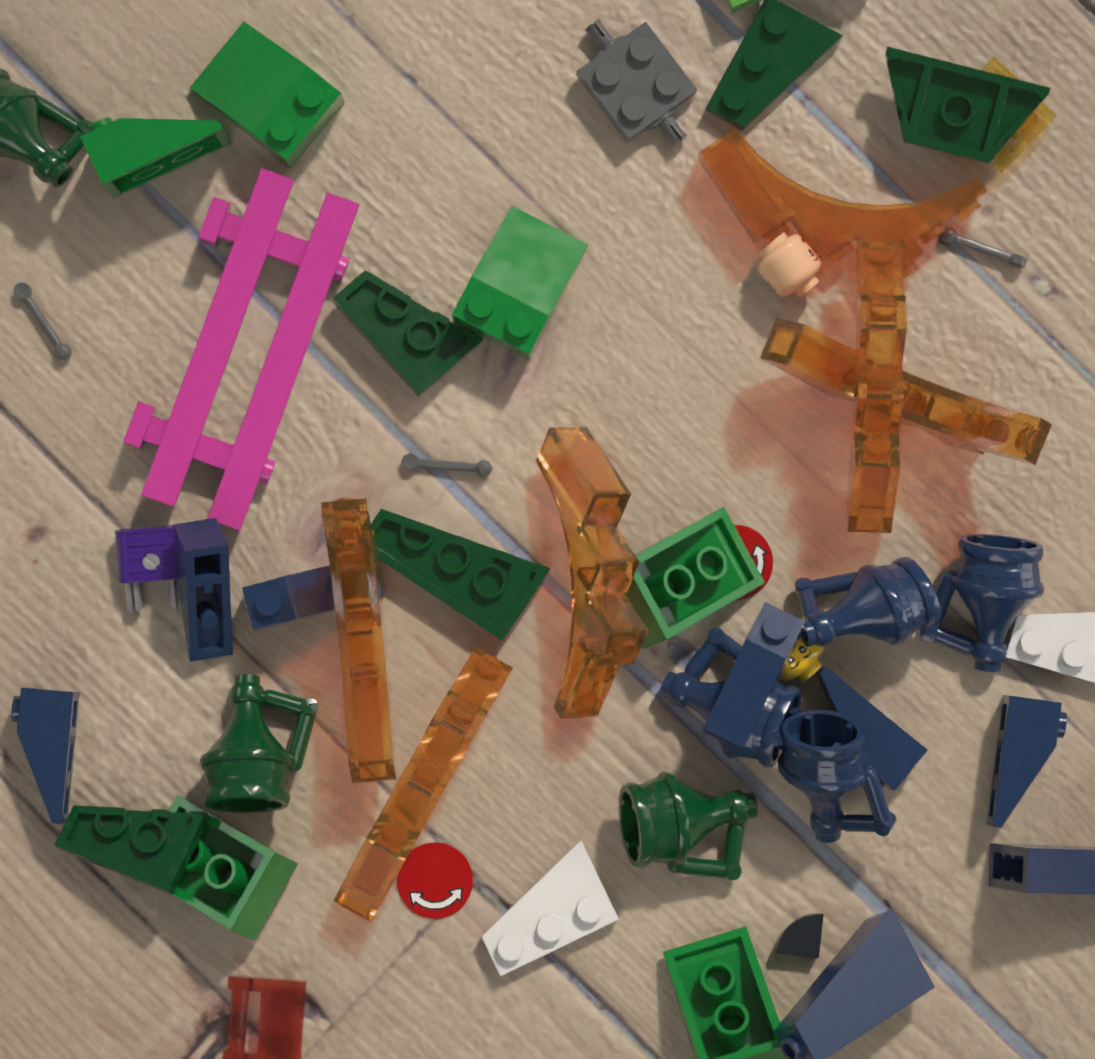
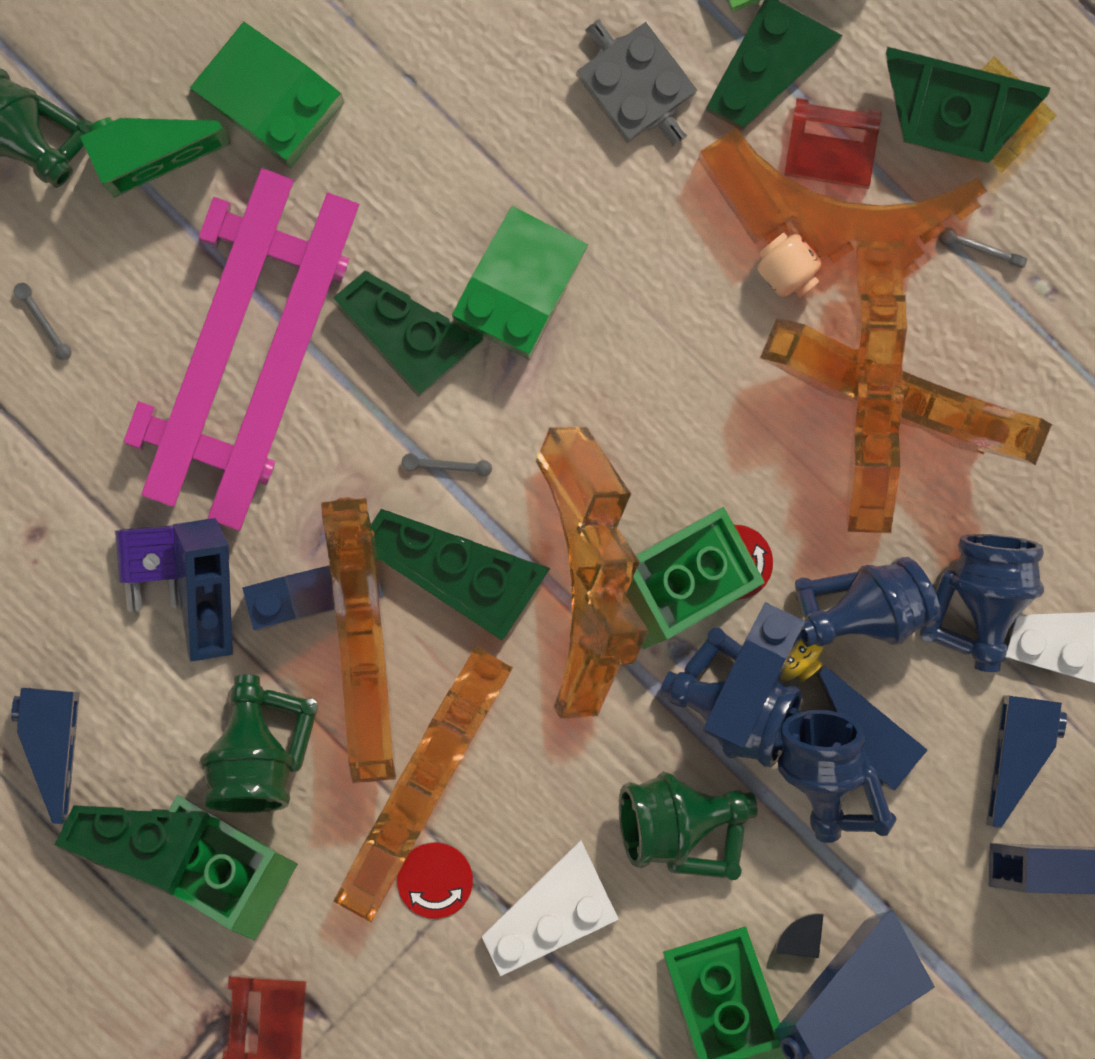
(828, 157): none -> clear red plate

